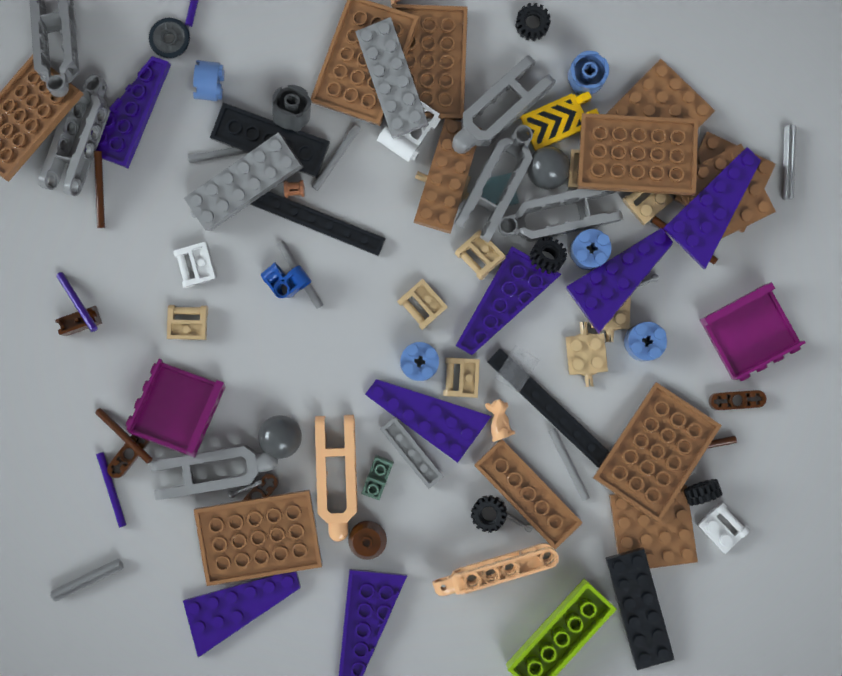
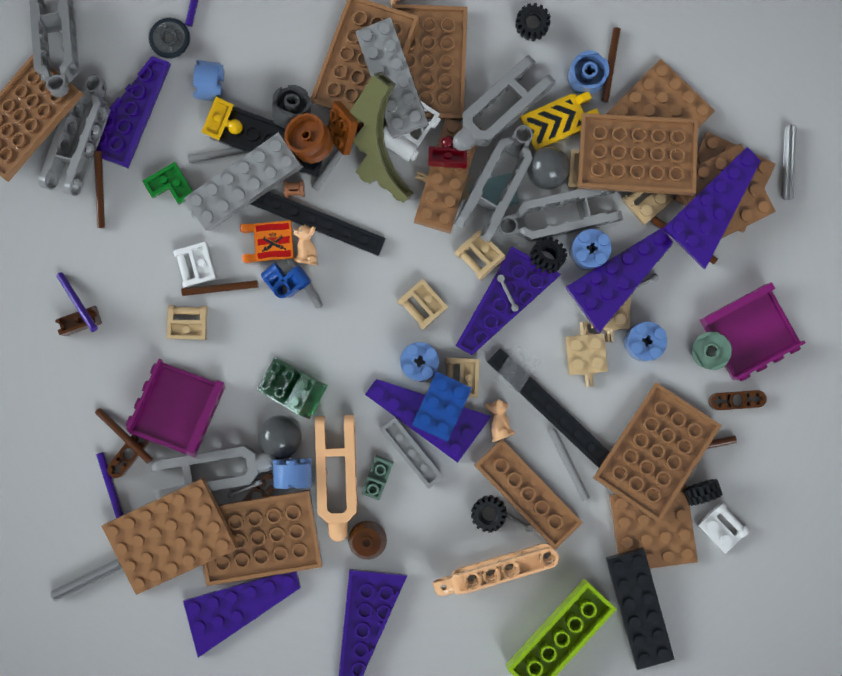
(170, 179): none -> green plate
(170, 536): none -> medium nougat plate
(218, 120): none -> yellow plate
(219, 288): none -> reddish brown bar
(271, 241): none -> flag
(292, 388): none -> clear green slope
(292, 473): none -> medium blue brick
(306, 250): none -> light nougat animal
(308, 138): none -> dark orange wheel
(343, 127): none -> dark orange plate
(370, 140): none -> olive arch
(441, 406): none -> blue brick
(447, 155): none -> dark red plate
(500, 279): none -> light grey hinge
(611, 61): none -> reddish brown bar
(723, 350): none -> sand green plate

